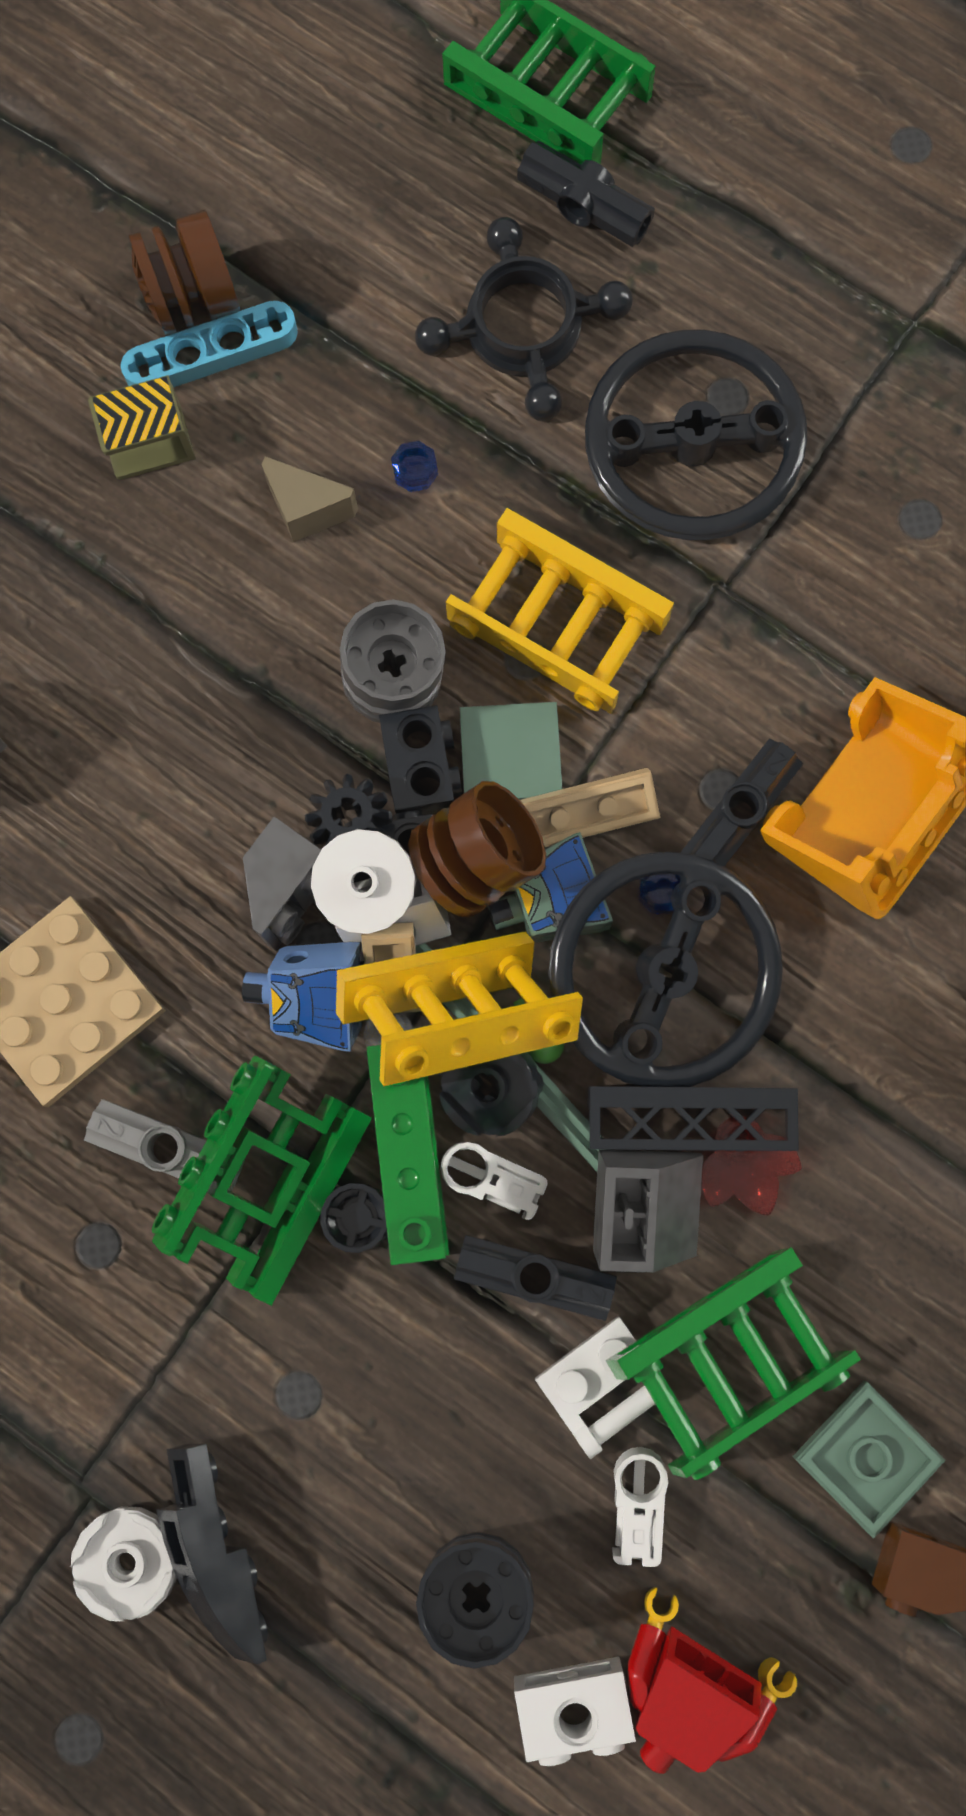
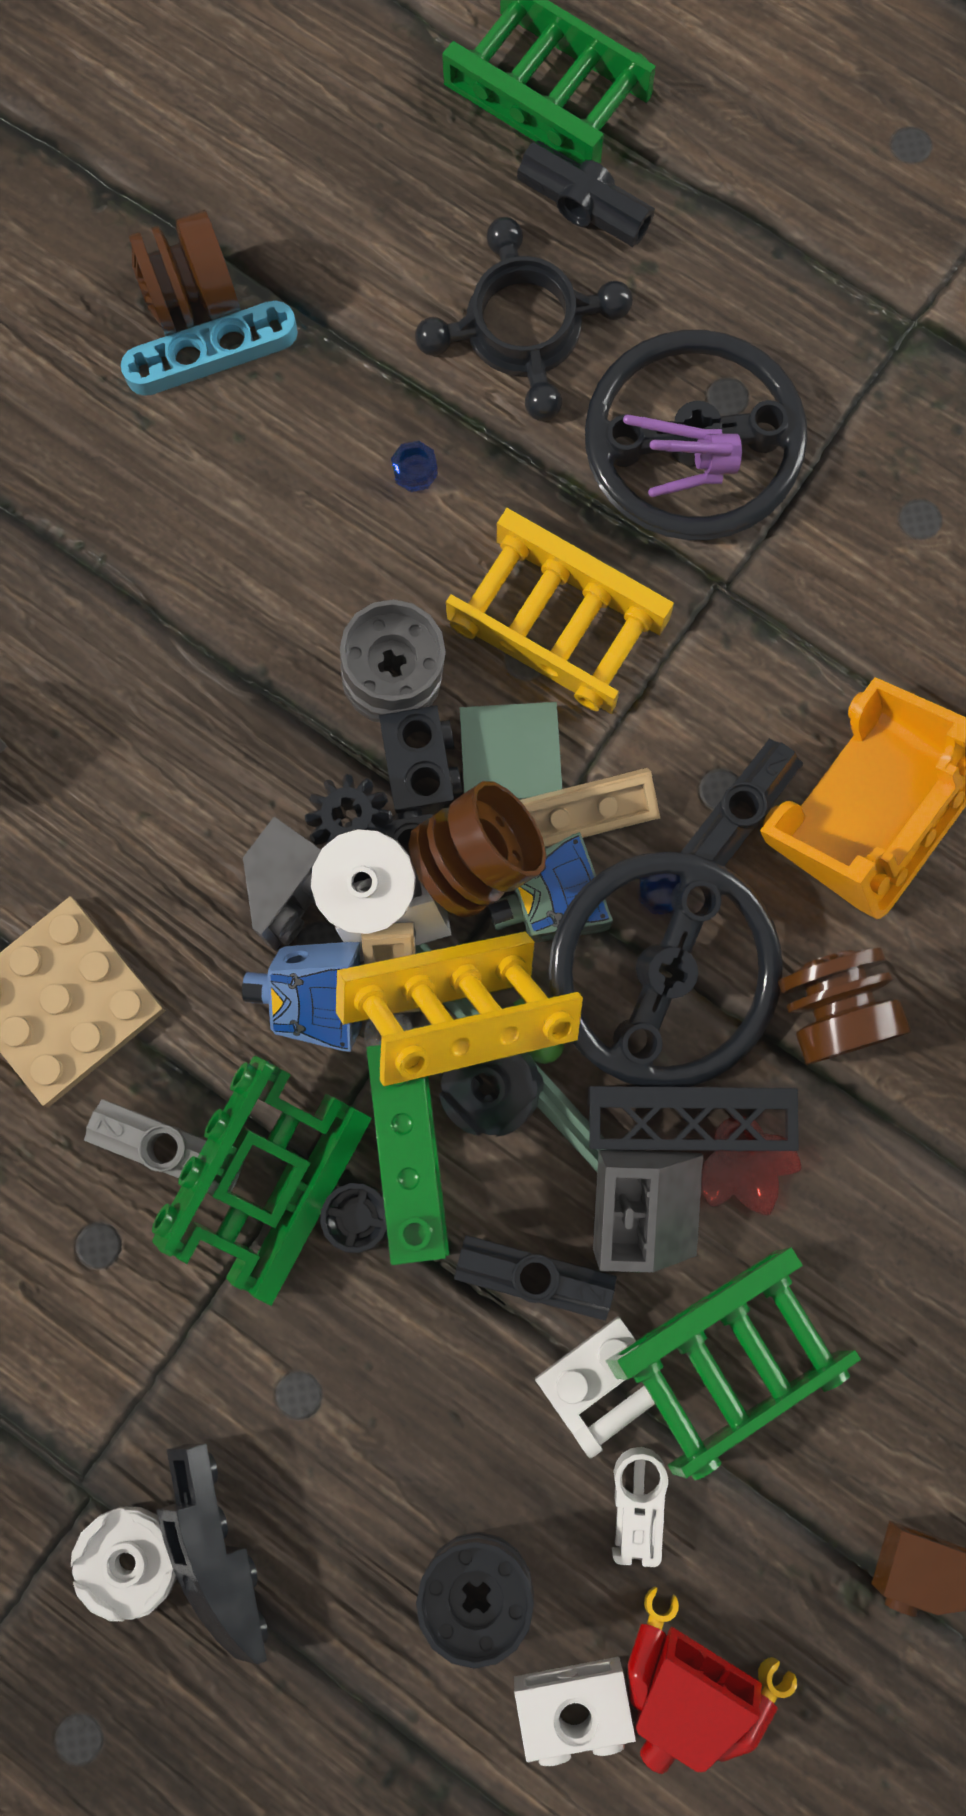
(141, 427): piece -> none
(308, 500): dark tan slope -> none
(501, 1181): white piece -> none
(713, 452): none -> medium lavender plant
(844, 1004): none -> reddish brown wheel
(869, 1459): sand green tile -> none

